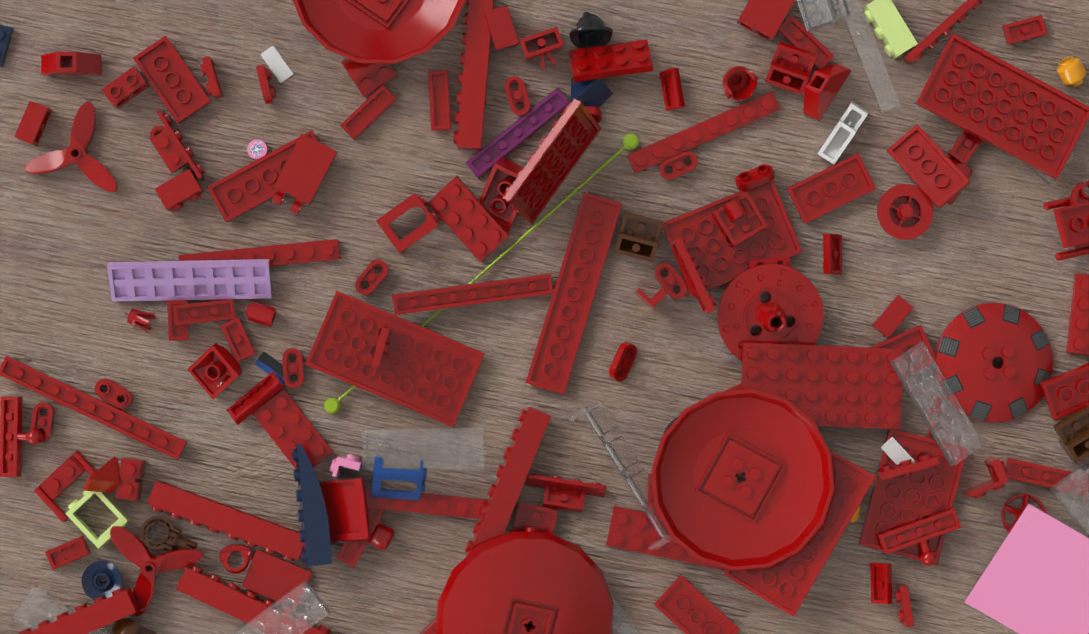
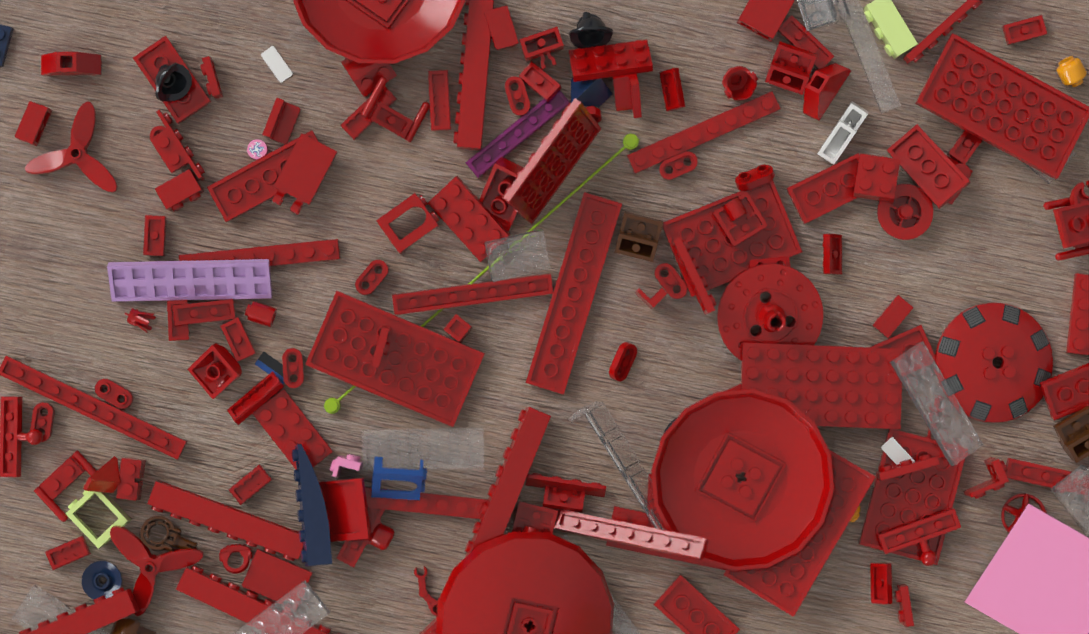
(125, 87): red brick -> none
(154, 235): none -> red plate
(172, 82): none -> black helmet
(250, 484): none -> red plate
(264, 75): red plate -> none
(281, 121): none -> red panel
(390, 118): none -> red plate
(423, 591): none -> red piece
(458, 328): none -> red panel
(517, 255): none -> clear plate
(540, 81): none -> red plate
(627, 93): none -> red panel
(631, 534): none -> plate
(876, 178): none -> red brick

